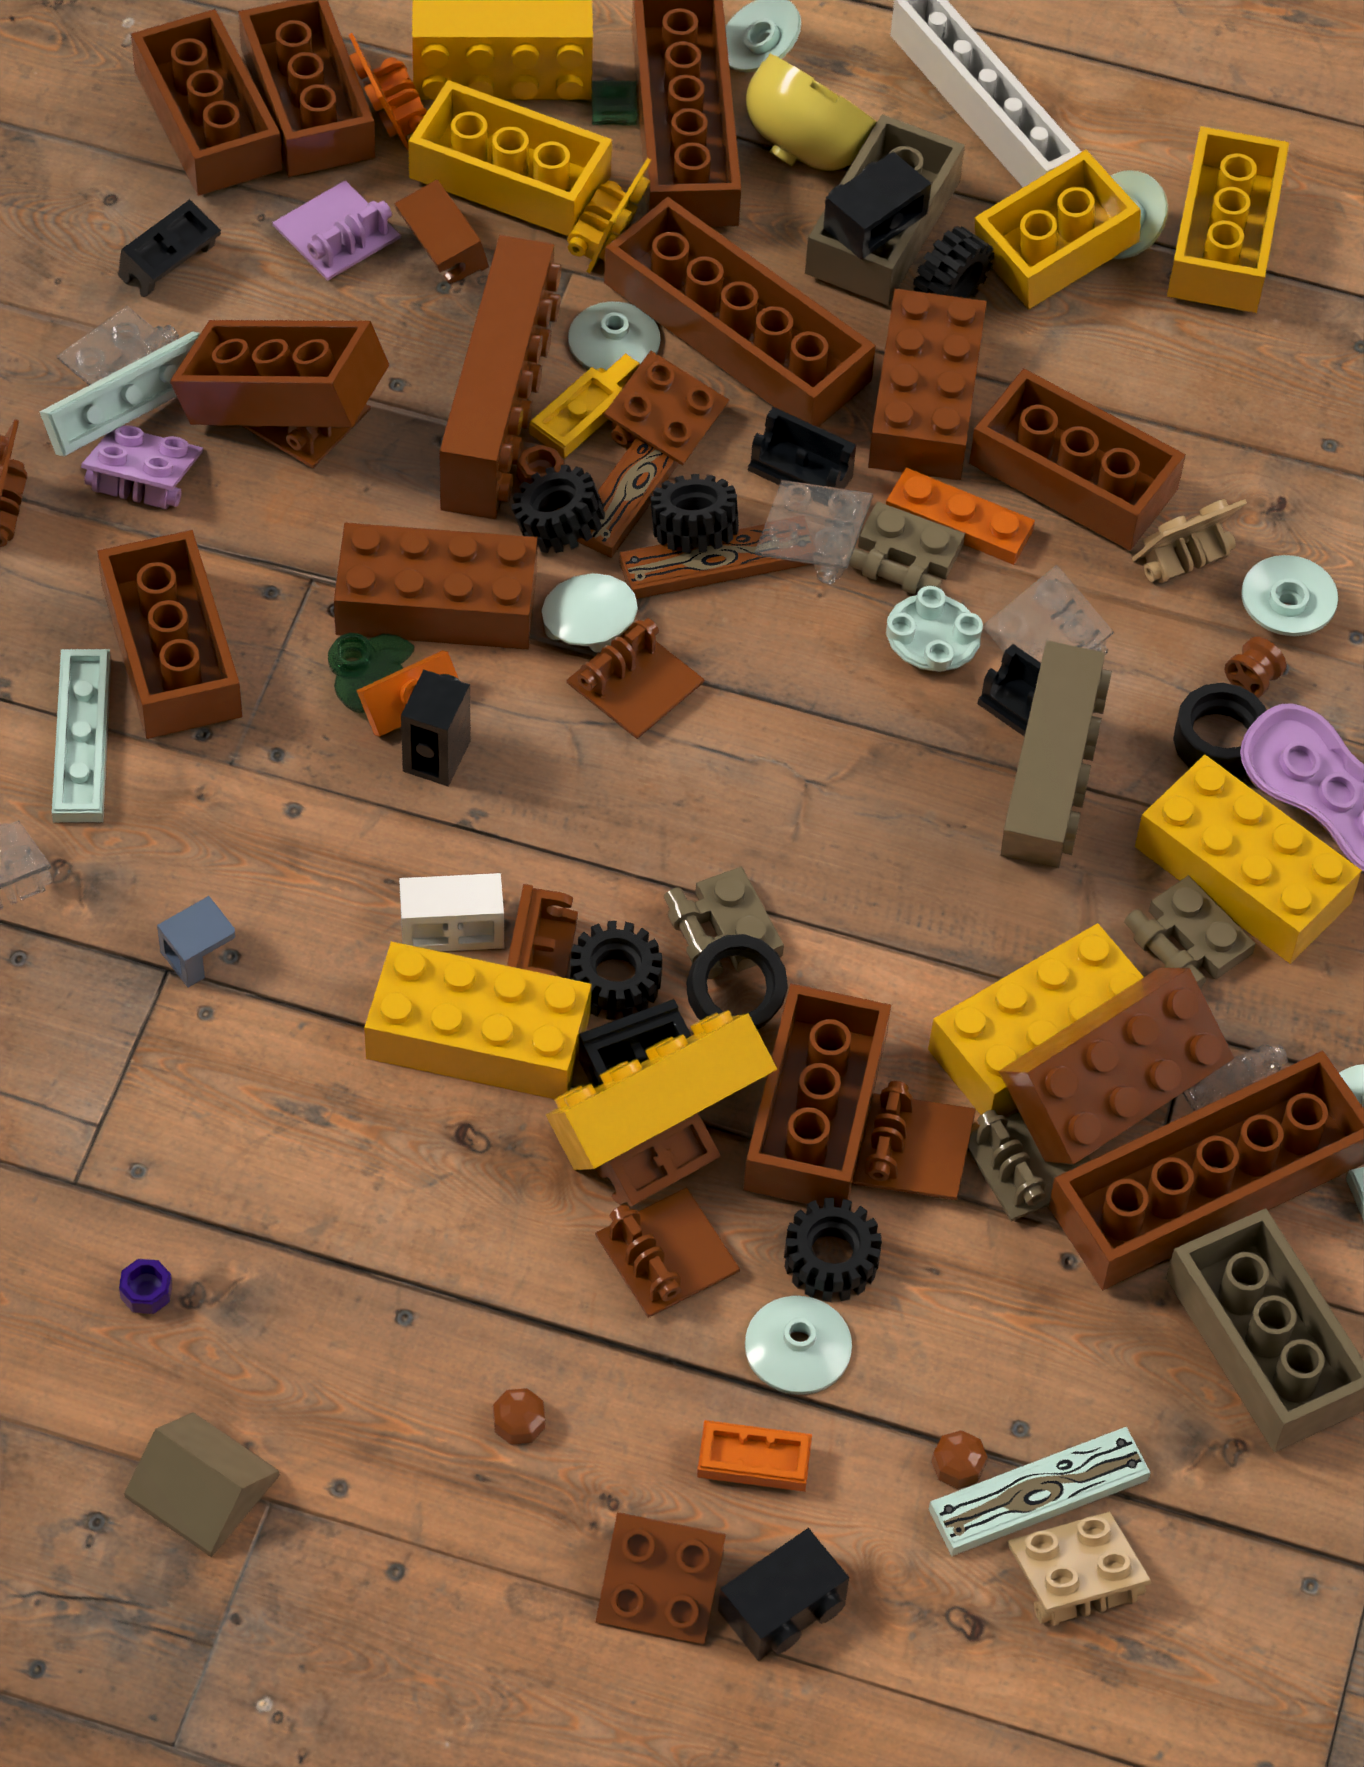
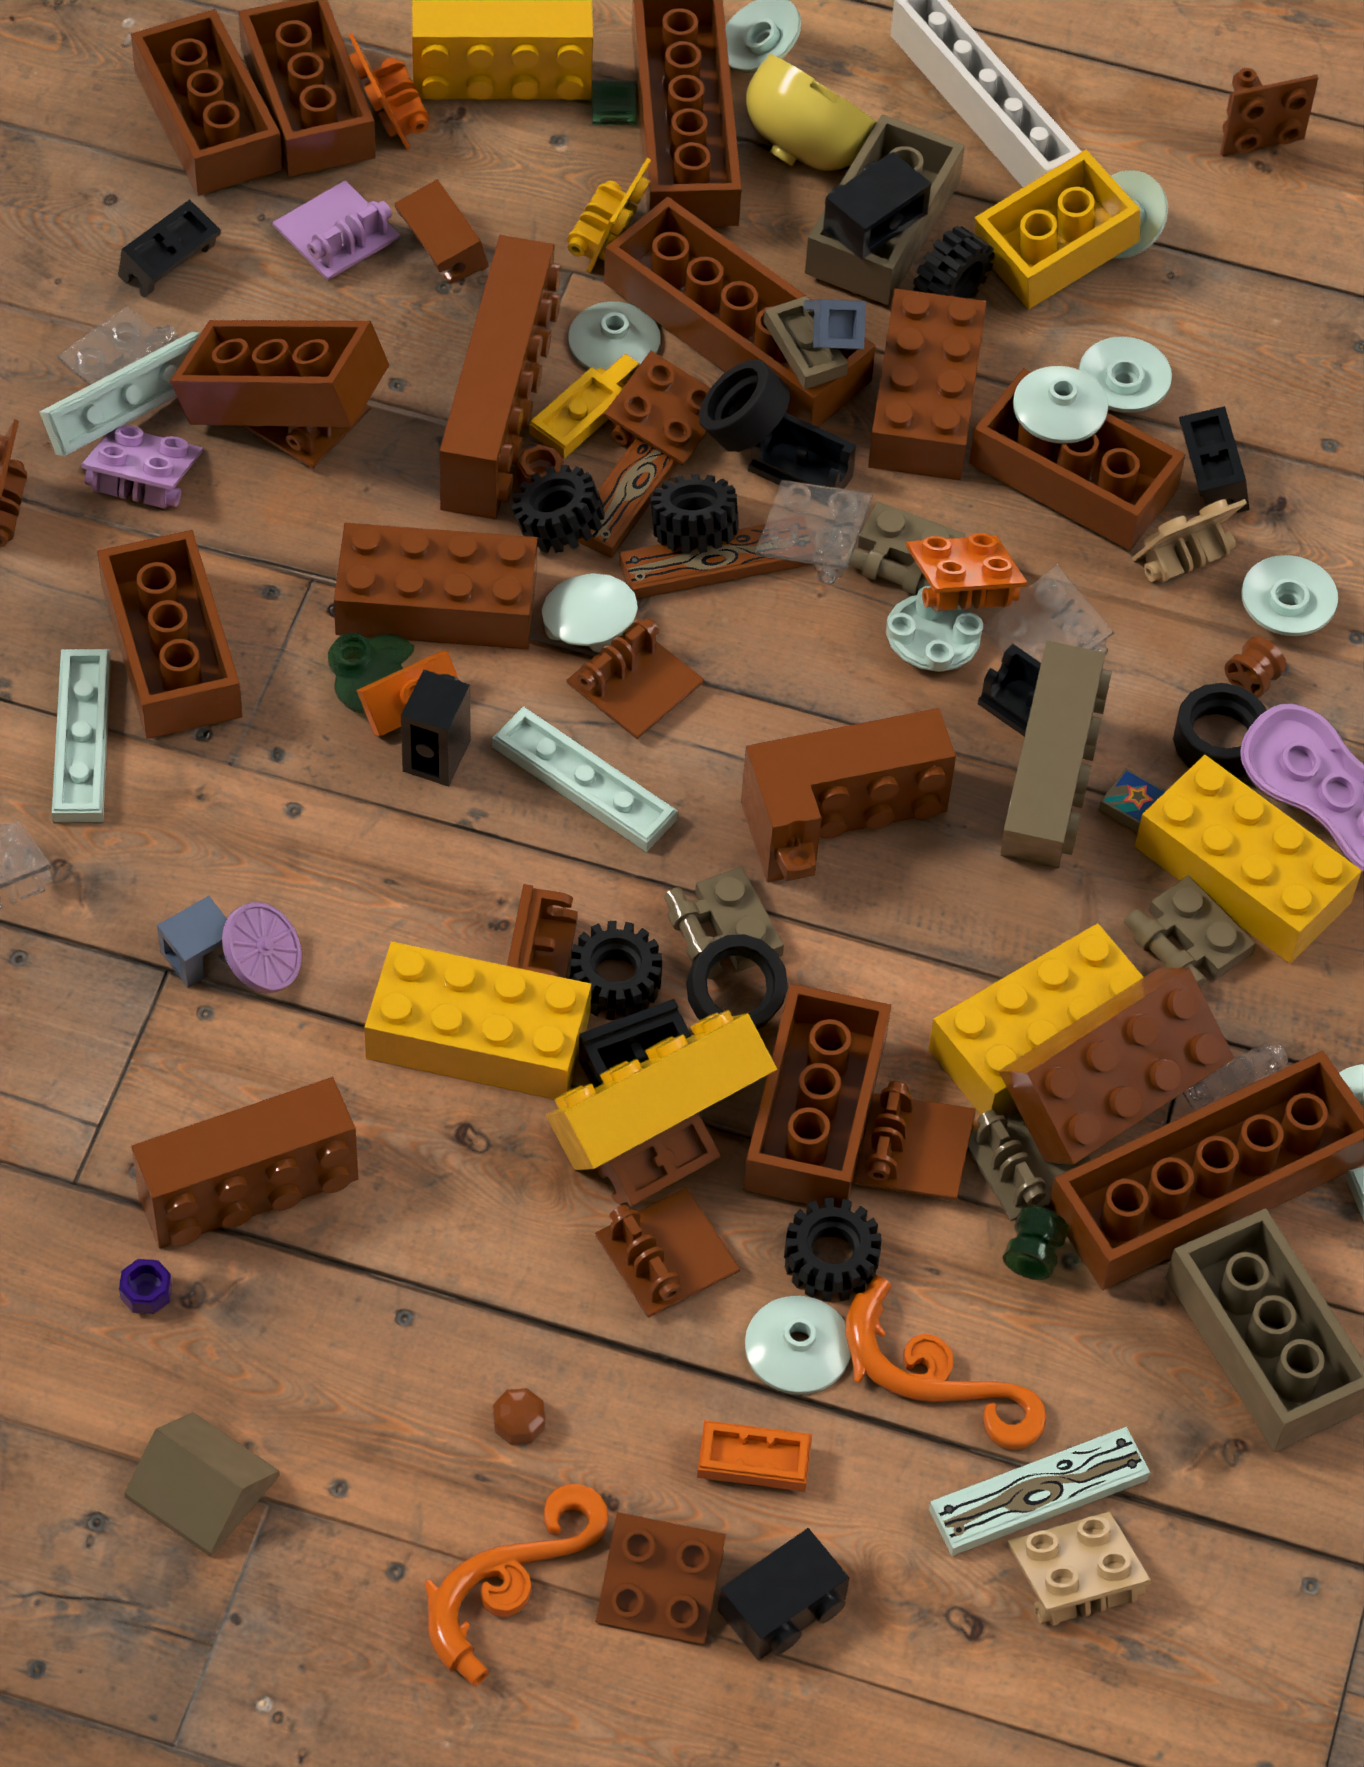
(246, 1163): none -> dark orange brick
(261, 947): none -> lavender wheel
(452, 912): white hinge -> none
(505, 1562): none -> orange plant
(509, 157): yellow brick -> none
(584, 779): none -> light aqua tile
(744, 405): none -> black tyre
(793, 333): none -> dark tan plate
(838, 323): none -> sand blue panel
(843, 784): none -> dark orange hinge
(934, 1353): none -> orange plant
(959, 1459): dark orange tile -> none
(965, 571): none -> orange hinge
(985, 524): orange plate -> none
(1035, 1244): none -> clear green wheel
(1057, 417): none -> light aqua dish
(1129, 372): none -> light aqua dish
(1129, 799): none -> tile
(1214, 456): none -> black hinge
(1228, 219): yellow brick -> none
(1266, 113): none -> dark orange hinge

